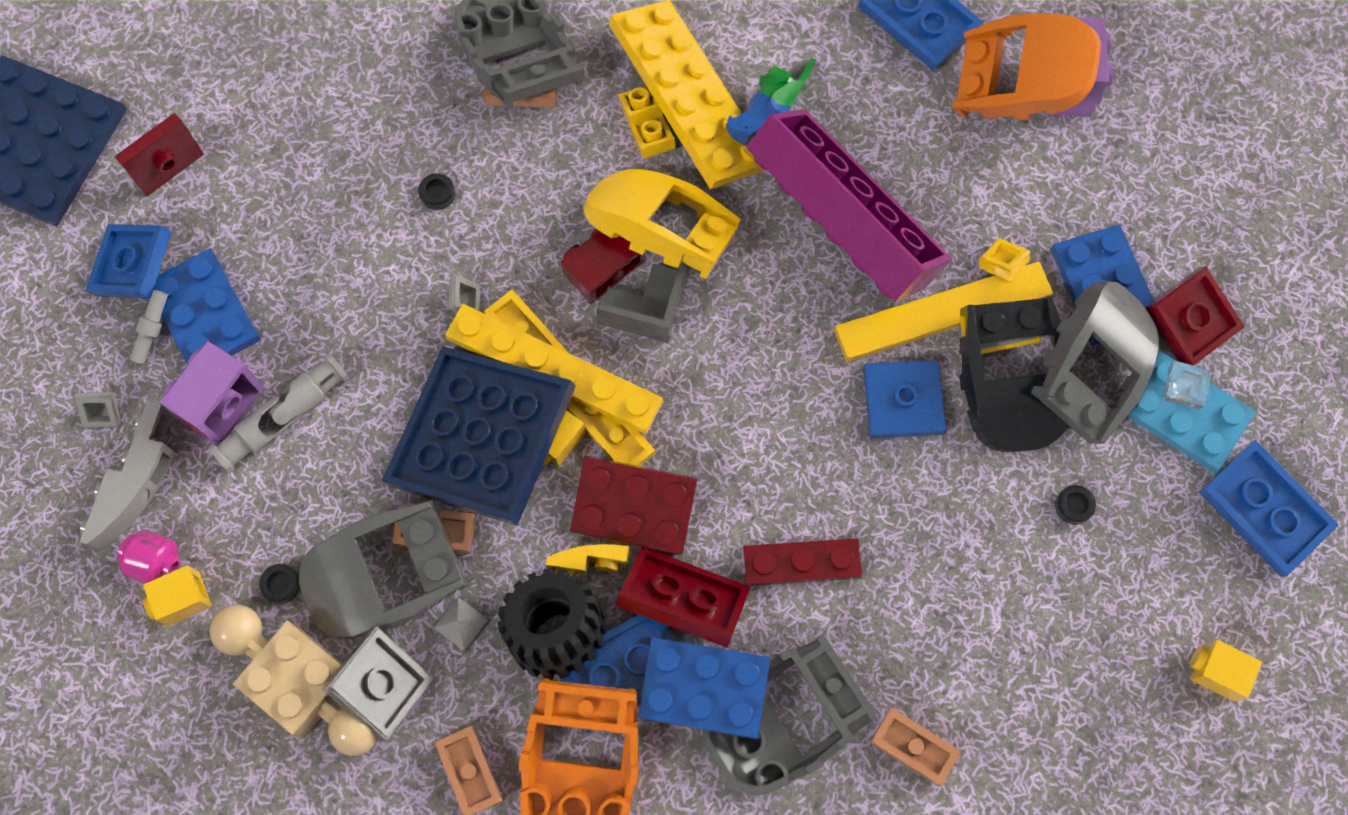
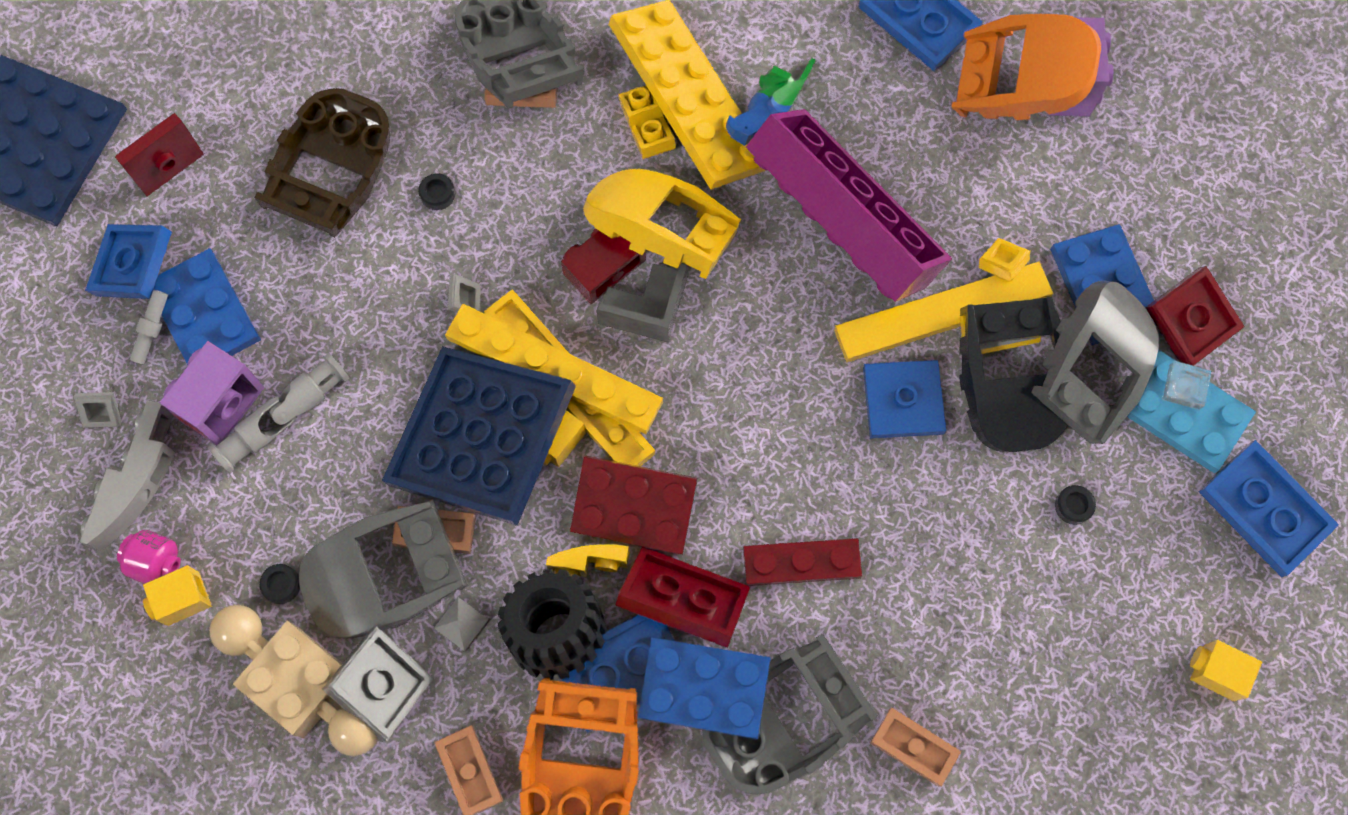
(339, 130): none -> dark brown slope

